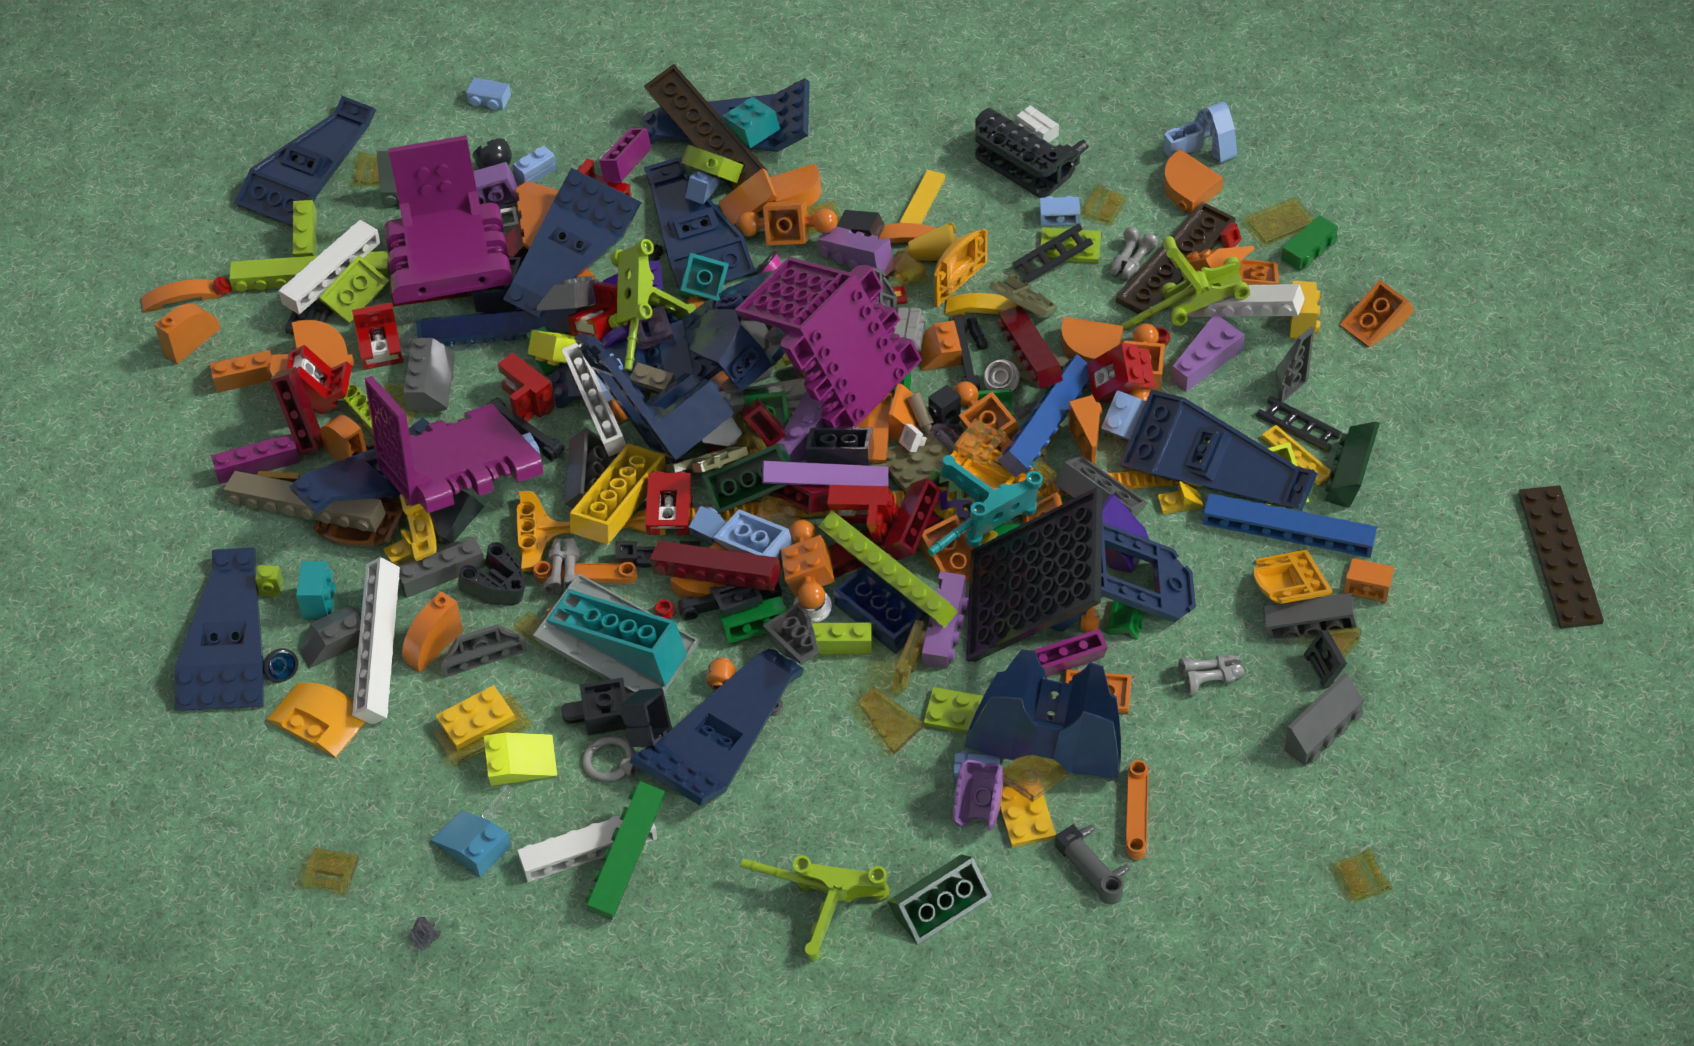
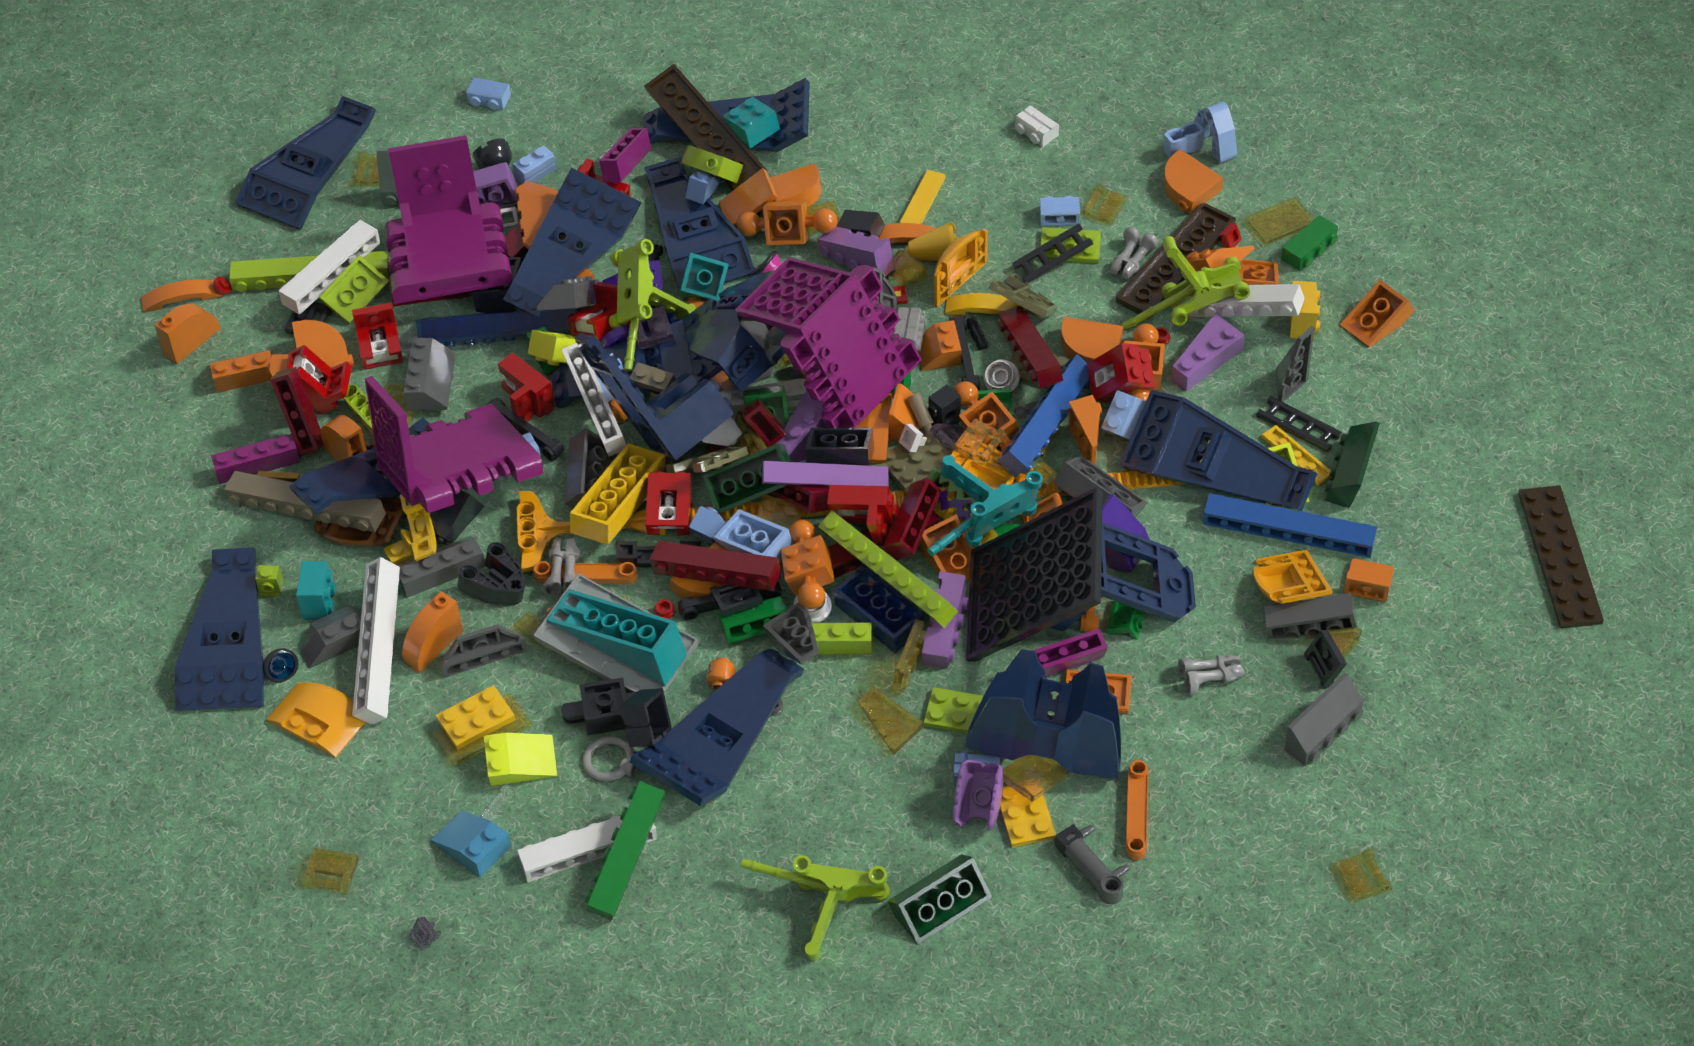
(304, 228): lime brick -> none
(1025, 153): black piece -> none
(1184, 499): yellow slope -> none

